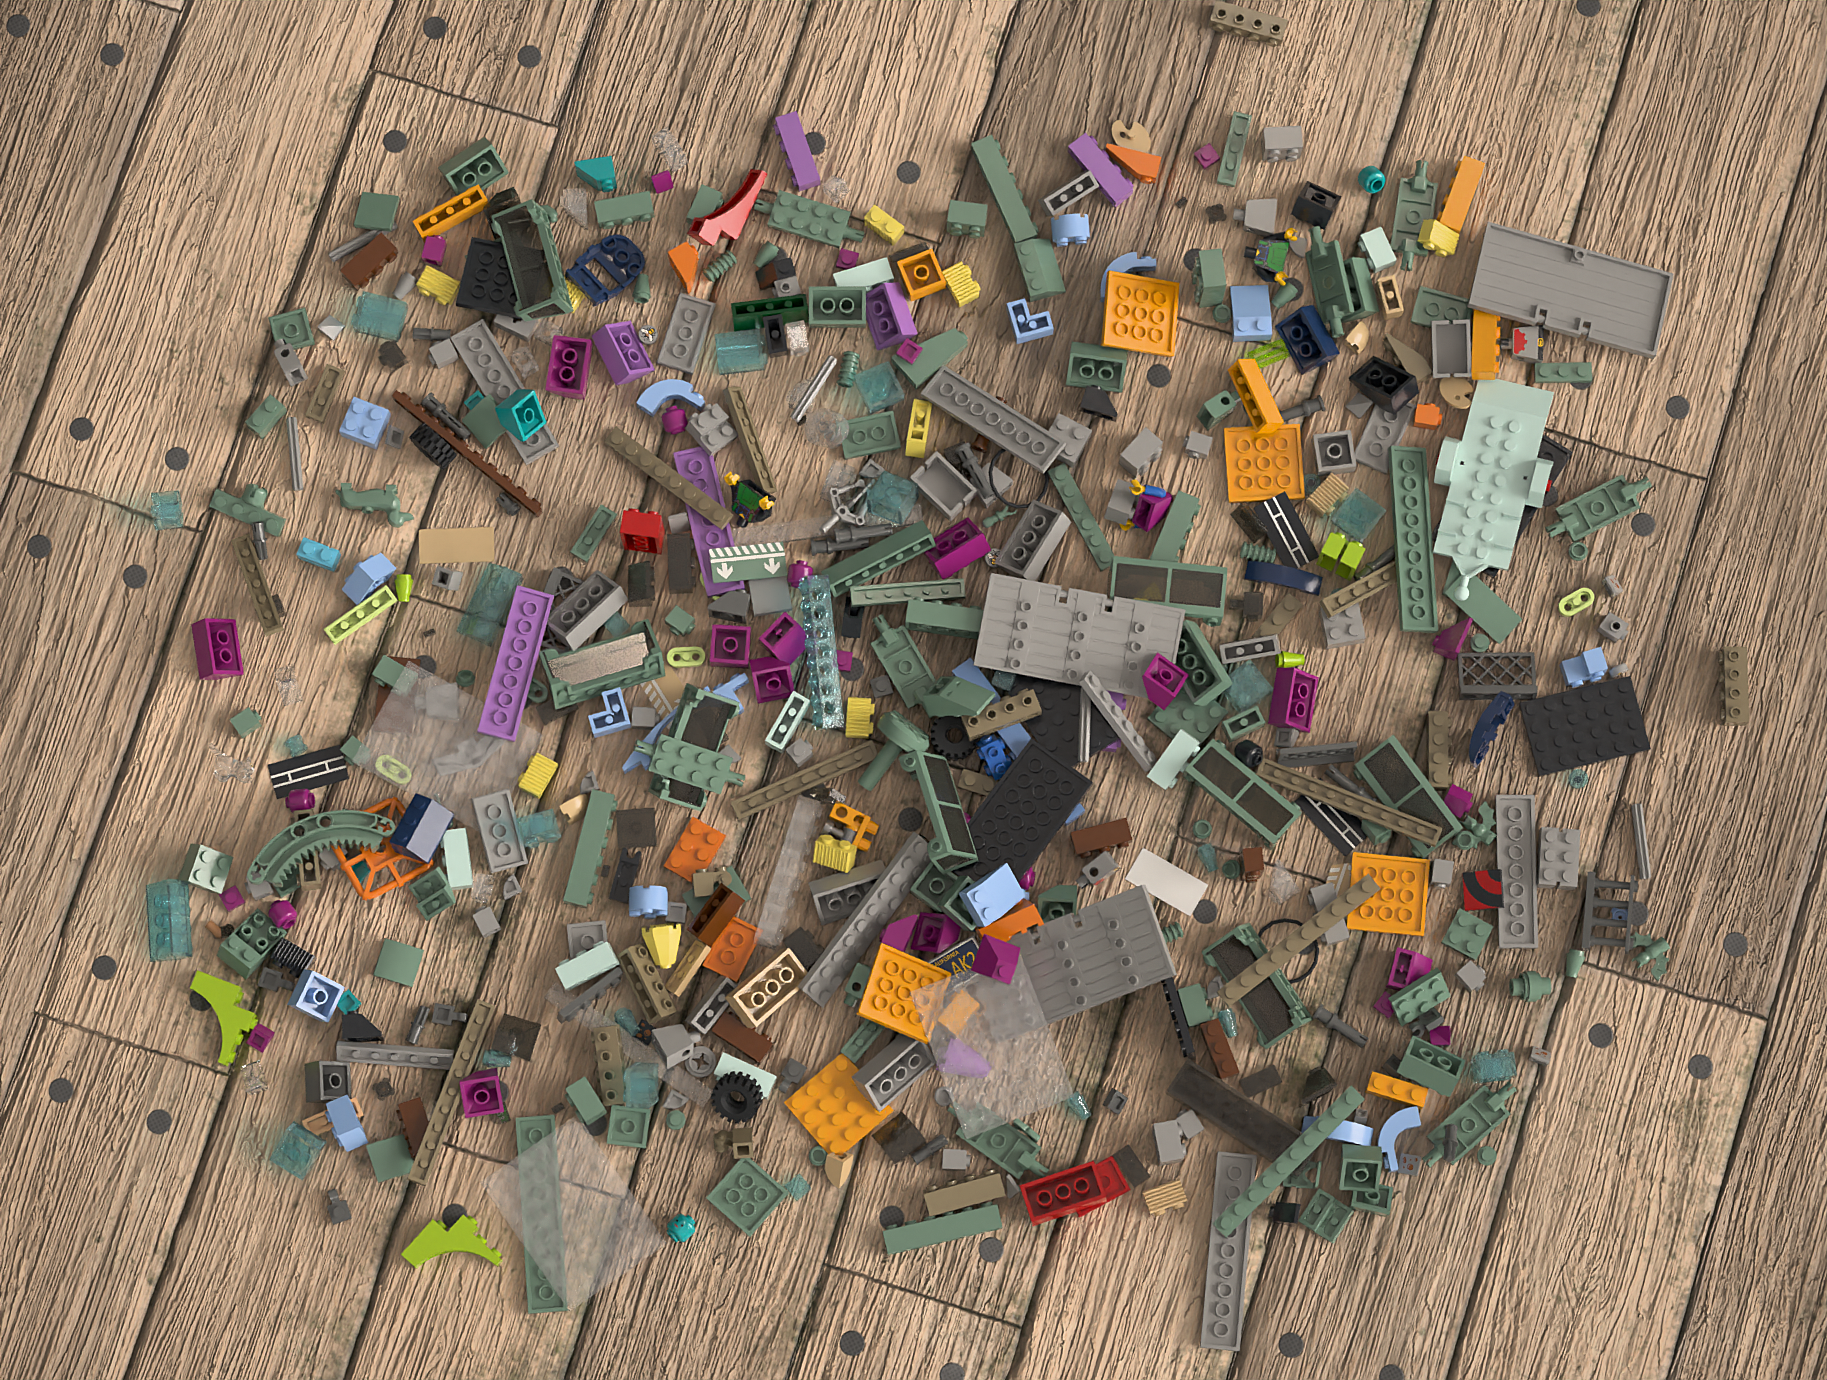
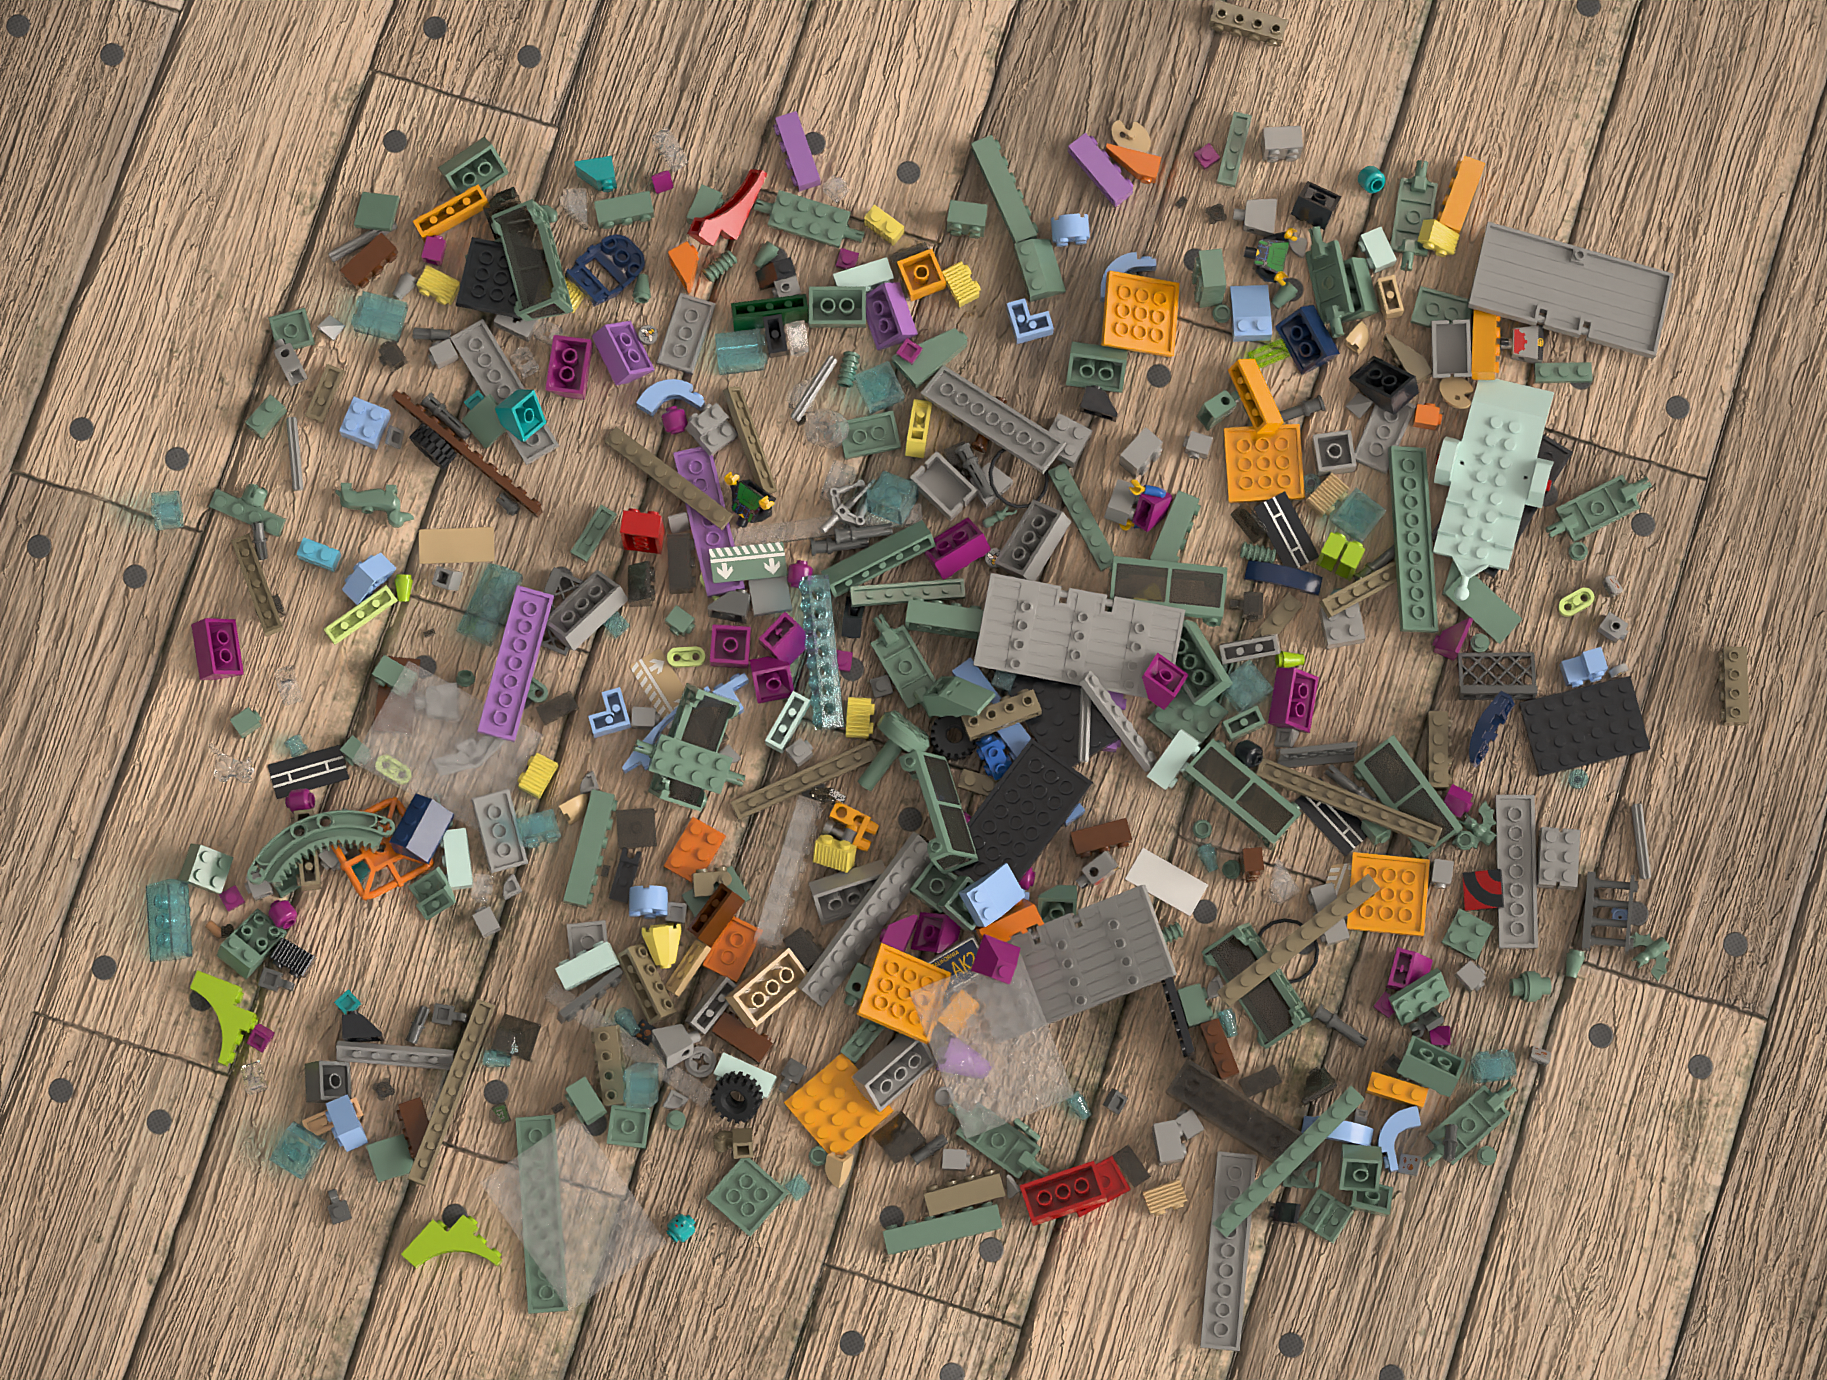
(316, 995): light blue brick -> none
(398, 962): sand green slope -> none
(481, 1093): magenta slope -> none
(603, 666): windscreen -> none
(871, 470): light grey tile -> none
(1068, 193): light grey brick -> none

